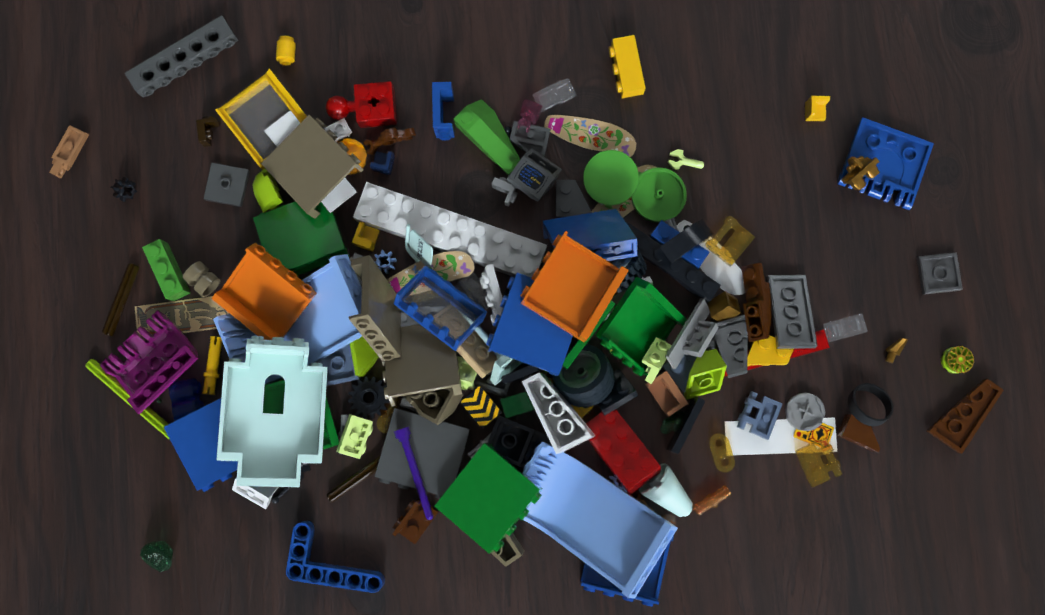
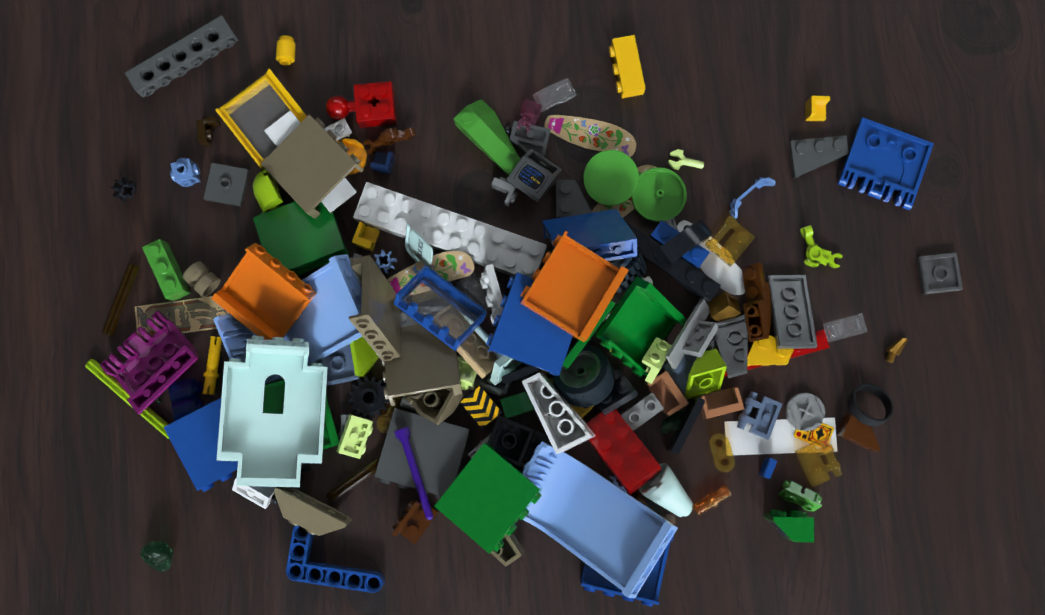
(67, 150): medium nougat hinge -> none
(185, 172): none -> medium blue brick
(309, 512): none -> dark tan wedge
(442, 93): blue panel -> none
(642, 411): none -> light grey brick
(721, 402): none -> nougat panel
(758, 183): none -> medium blue piece
(767, 468): none -> blue tile
(793, 525): none -> green slope
(808, 499): none -> bright green hinge
(813, 153): none -> dark grey wing
(815, 253): none -> lime piece
(858, 168): pearl gold hips -> none
(957, 360): lime wheel -> none
(963, 420): reddish brown wing -> none

